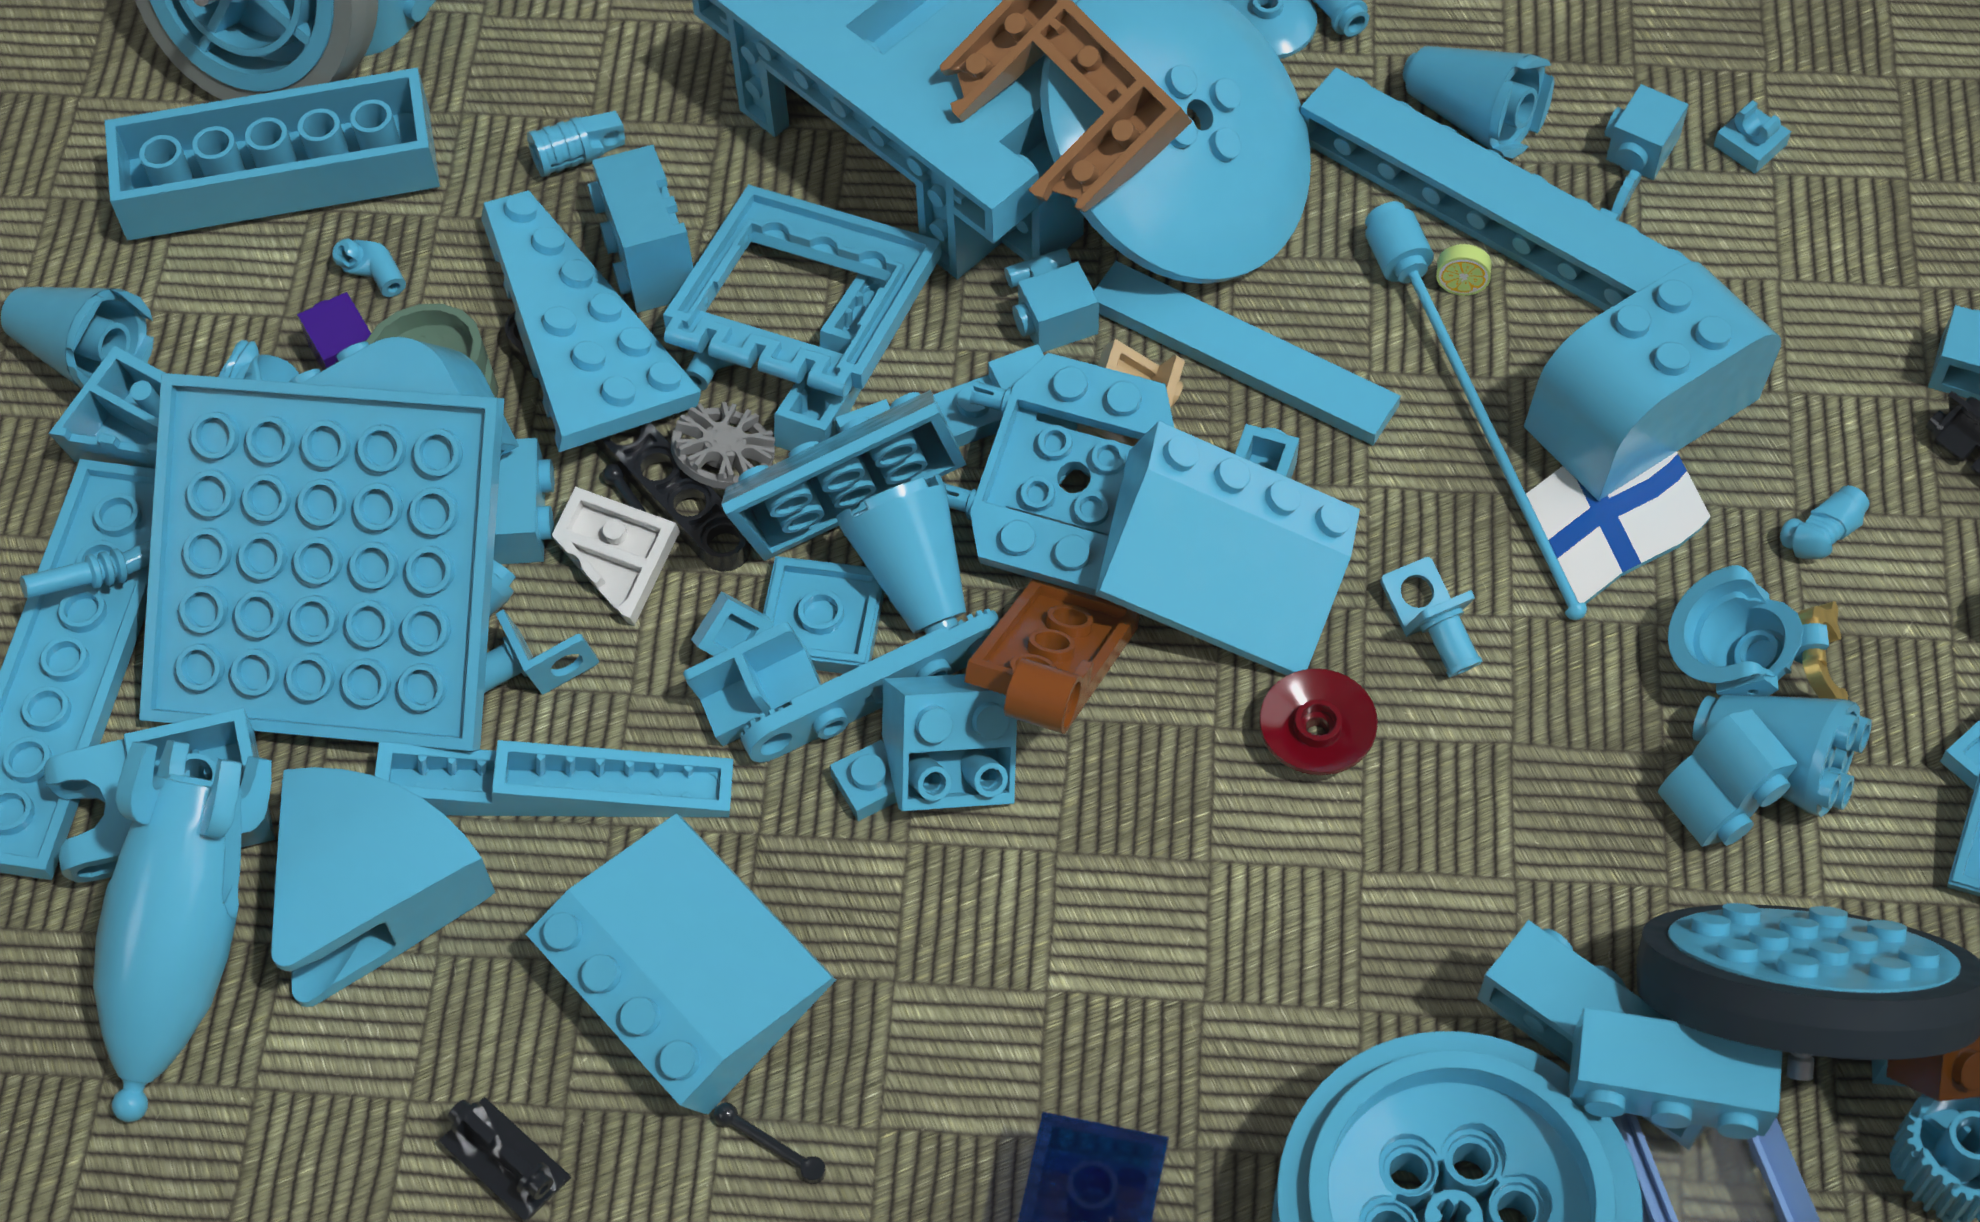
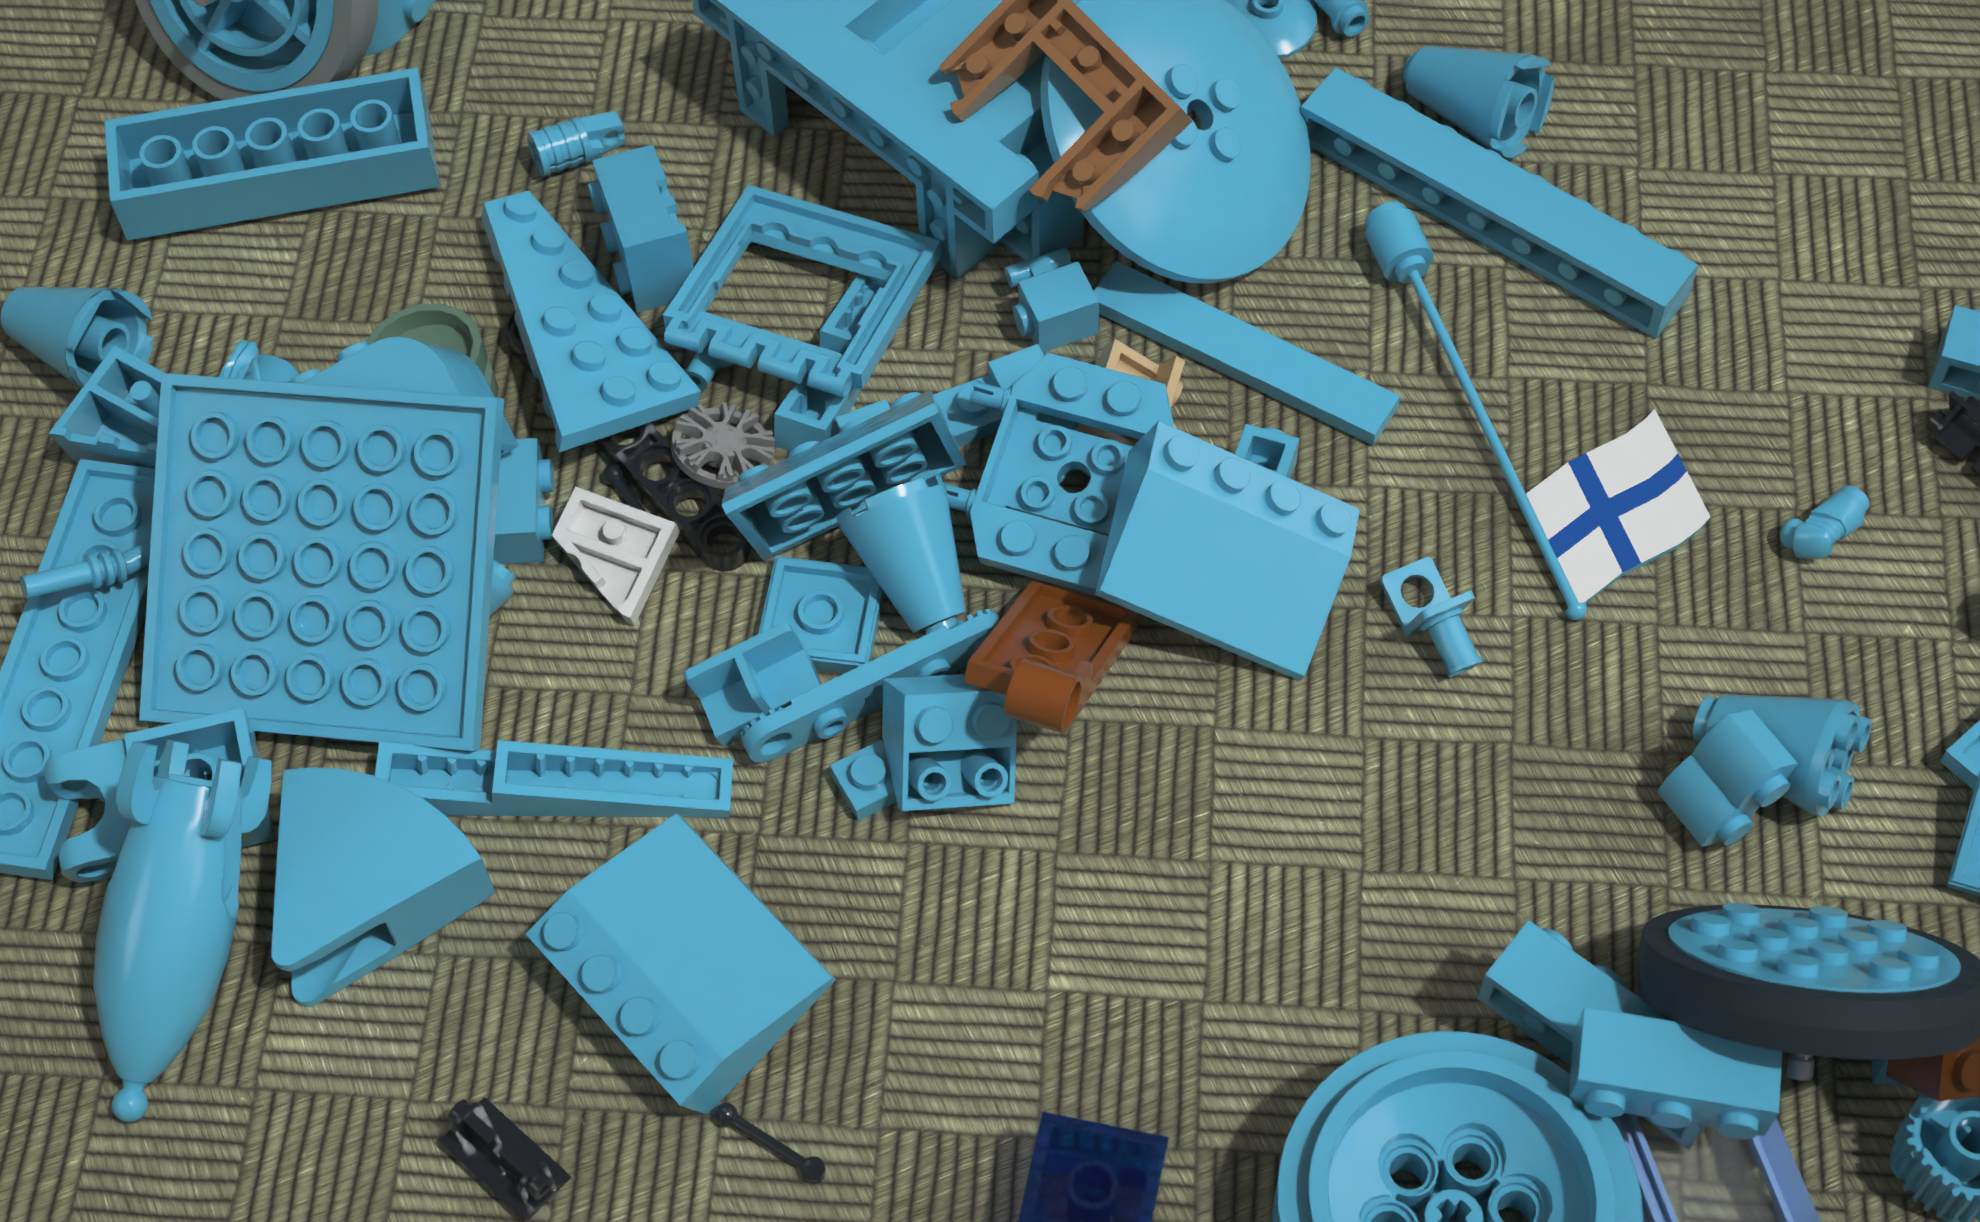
(332, 328): dark purple brick -> none
(370, 260): medium azure arm -> none
(516, 658): medium azure bracket -> none
(728, 625): medium azure tile -> none
(1320, 700): dark red dish -> none
(1463, 269): yellowish green tile -> none
(1624, 195): medium azure piece -> none
(1645, 131): medium azure brick -> none
(1650, 378): medium azure brick -> none
(1745, 642): medium azure helmet -> none
(1752, 137): medium azure tile -> none

